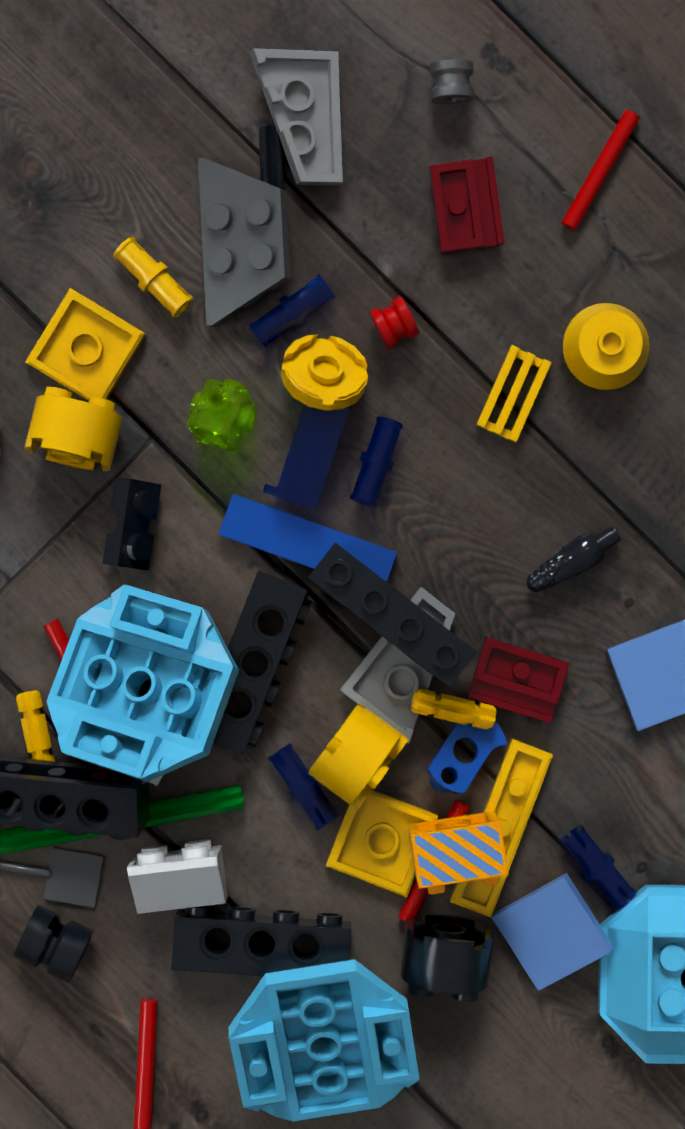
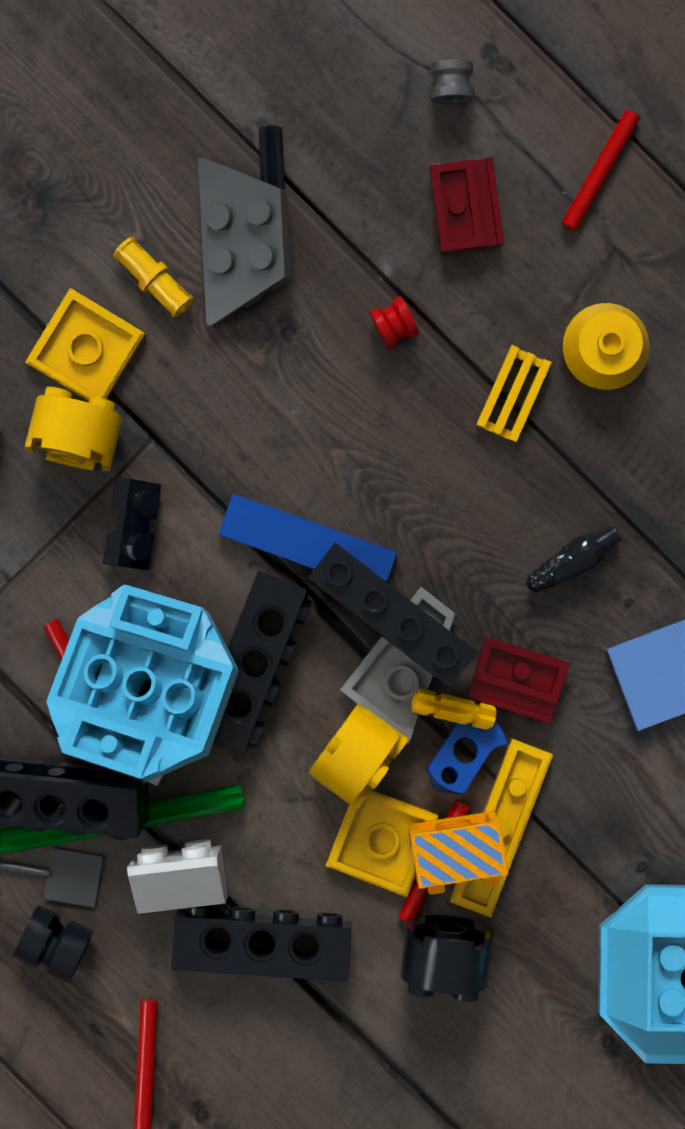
(34, 725): yellow axle -> none
(222, 414): clear neon green brick -> none
(292, 310): clear blue pin -> none
(303, 786): clear blue pin -> none
(305, 108): light grey wing -> none
(310, 456): clear blue brick -> none
(322, 1042): medium azure piece -> none
(324, 372): yellow tile -> none
(376, 461): clear blue pin -> none
(552, 932): medium blue tile -> none
(598, 867): clear blue pin -> none

